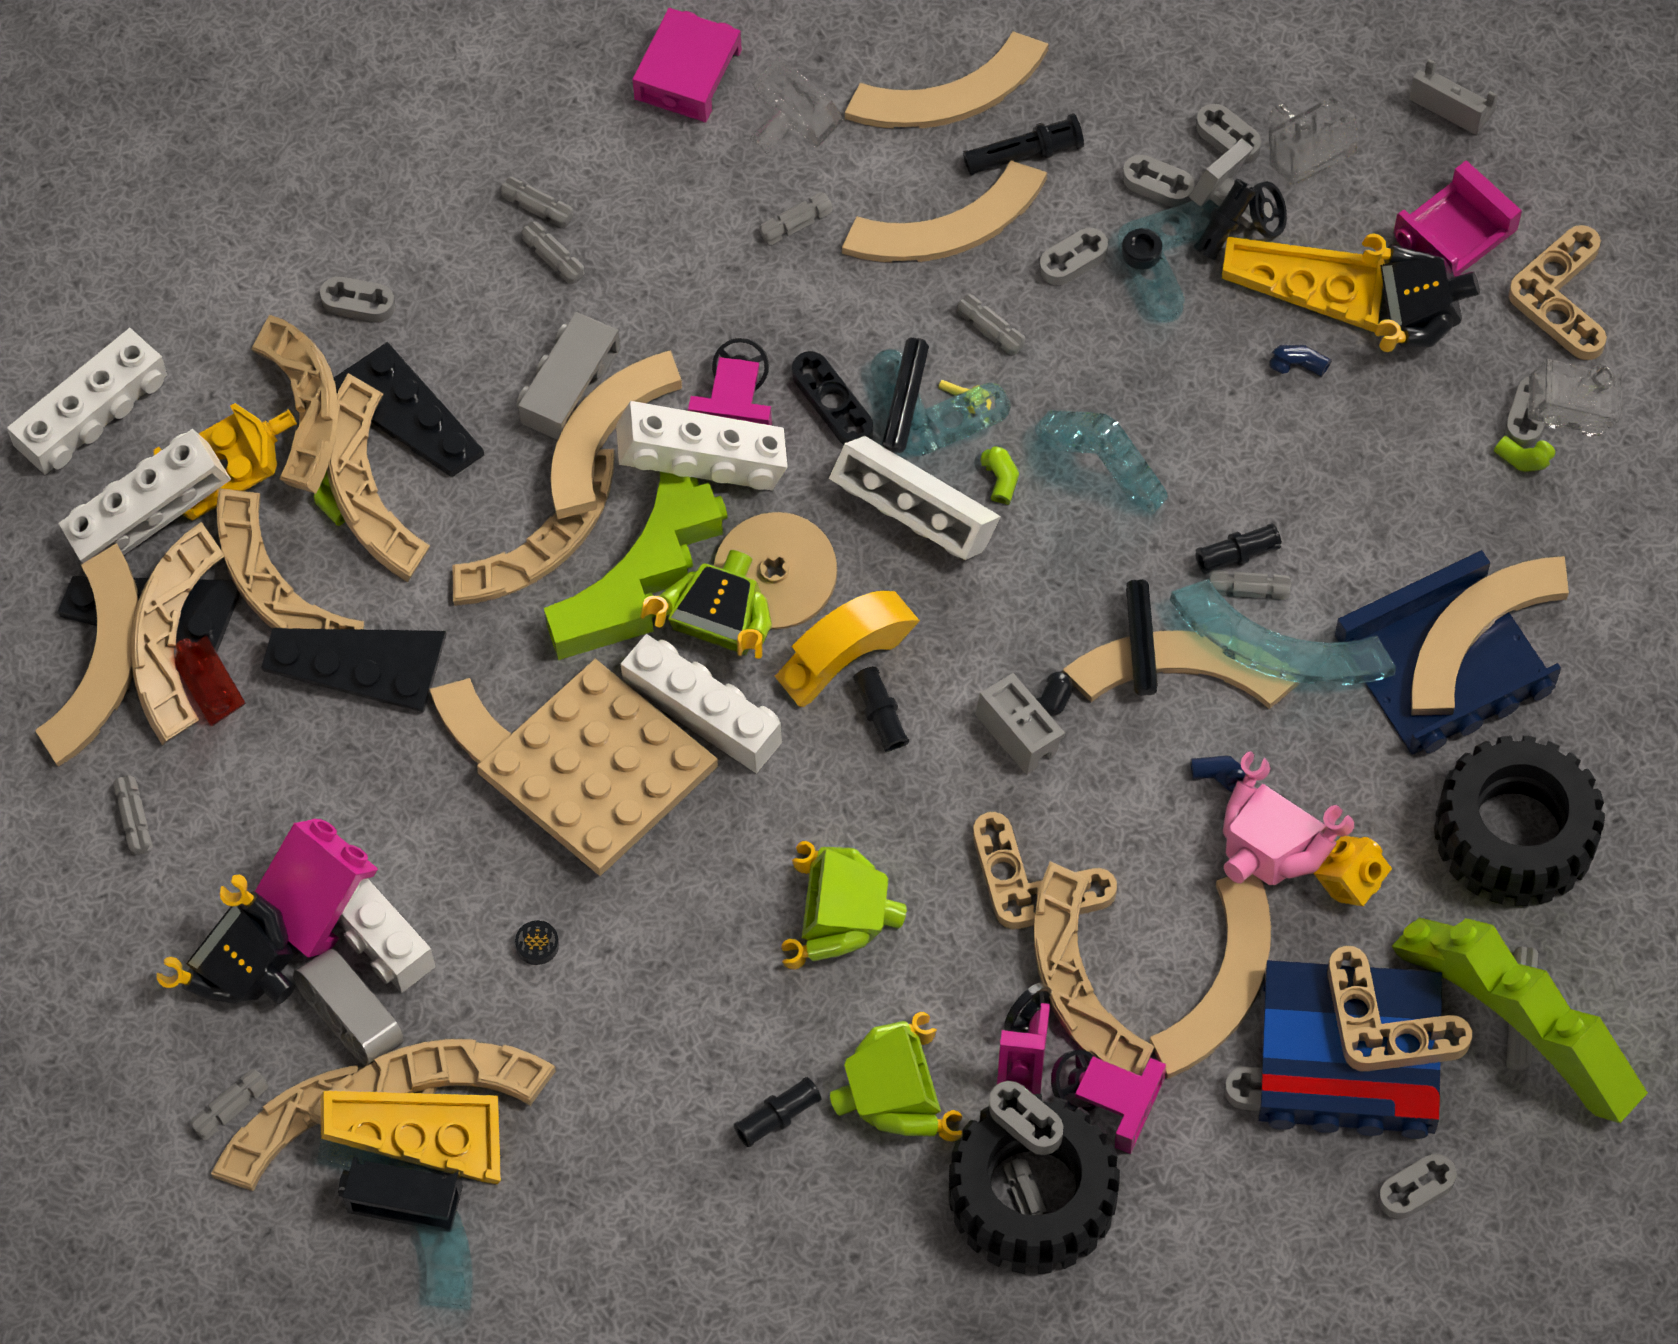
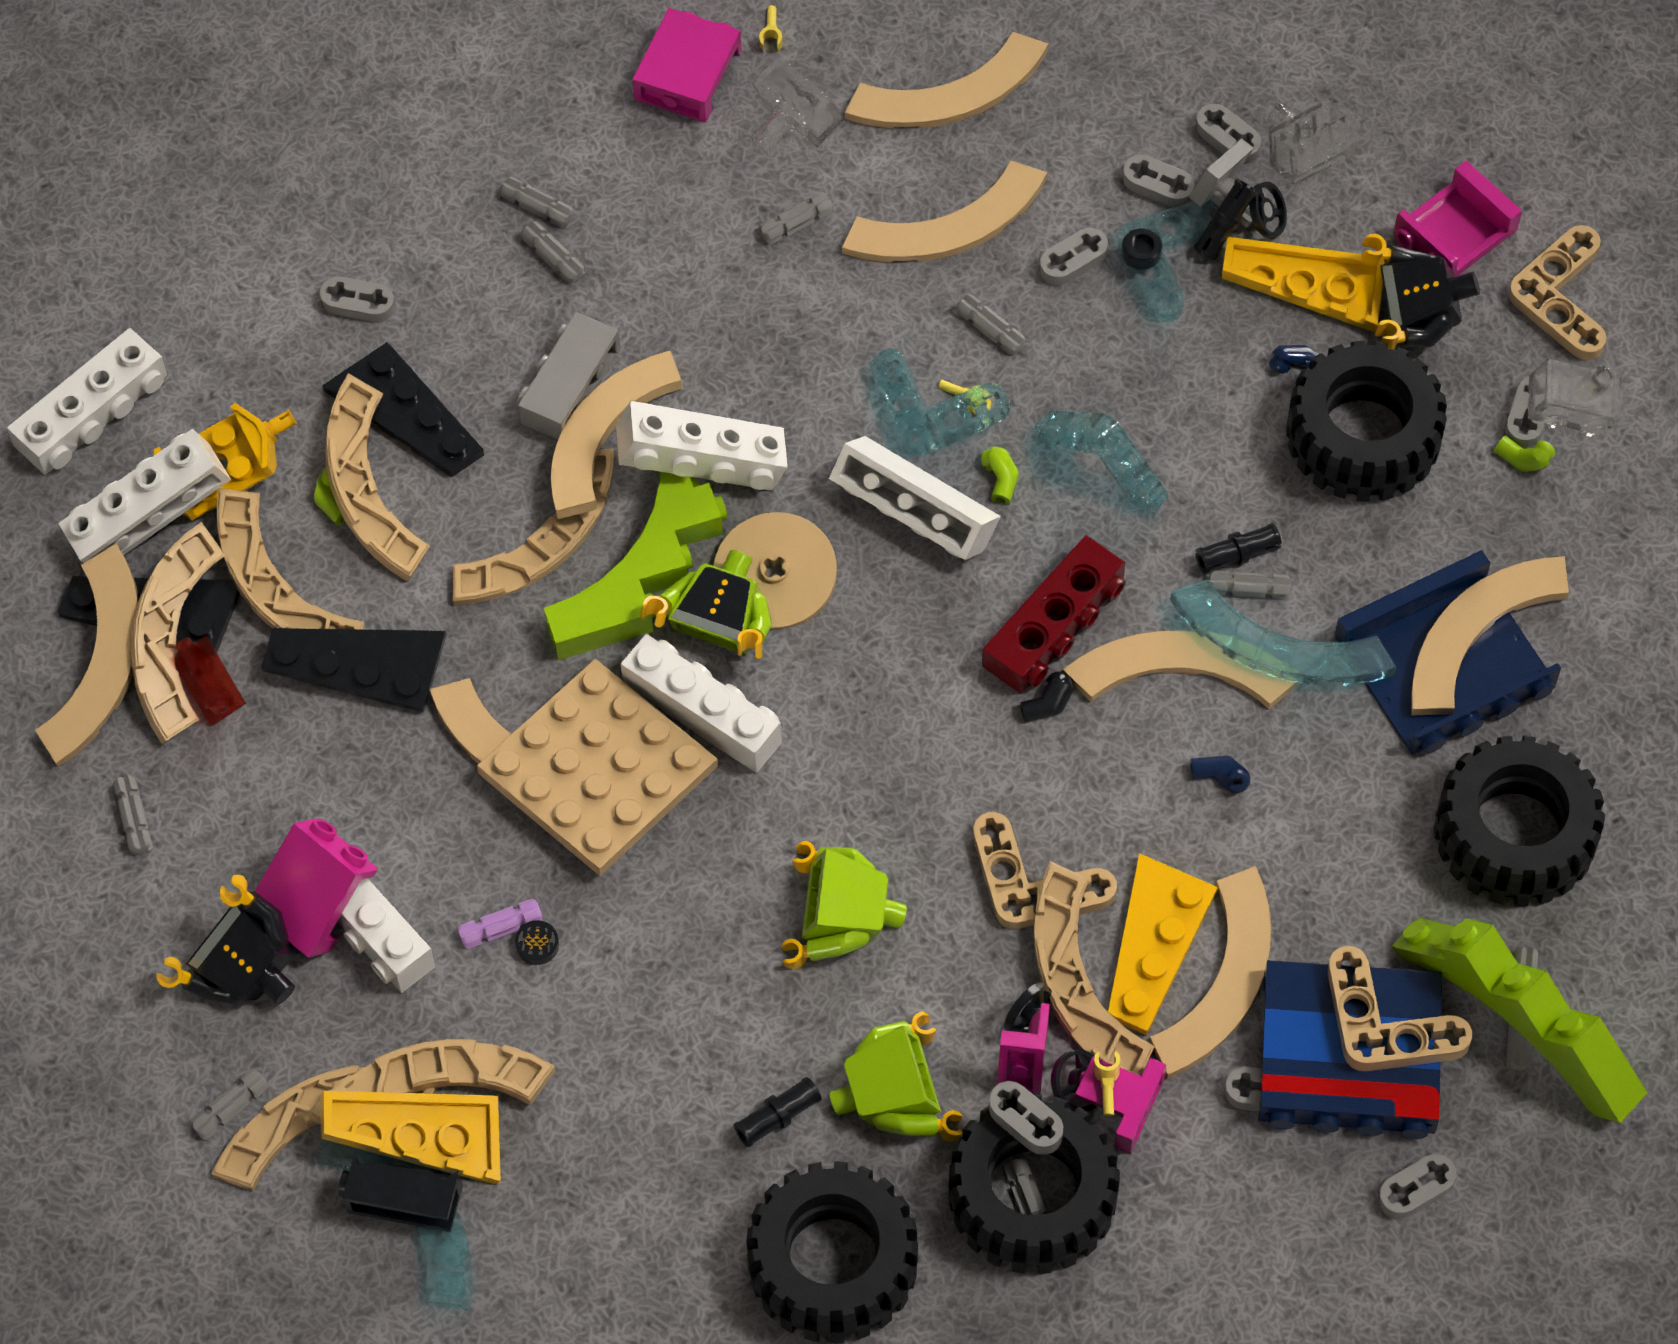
(313, 396): tan tile -> none
(348, 1007): light grey beam -> none
(499, 923): none -> lavender axle
(735, 386): dark pink piece -> none
(771, 29): none -> light yellow hand
(830, 384): black beam -> none
(834, 1307): none -> black tyre
(840, 637): yellow arch -> none
(880, 708): black pin -> none
(905, 395): black axle -> none
(1019, 722): light grey hinge -> none
(1042, 141): black pin -> none
(1085, 565): none -> dark red brick
(1107, 1076): none -> light yellow hand
(1141, 637): black axle -> none
(1157, 934): none -> yellow wing
(1272, 834): bright pink torso -> none
(1353, 870): yellow brick -> none
(1357, 464): none -> black tyre
(1451, 99): light grey hinge -> none

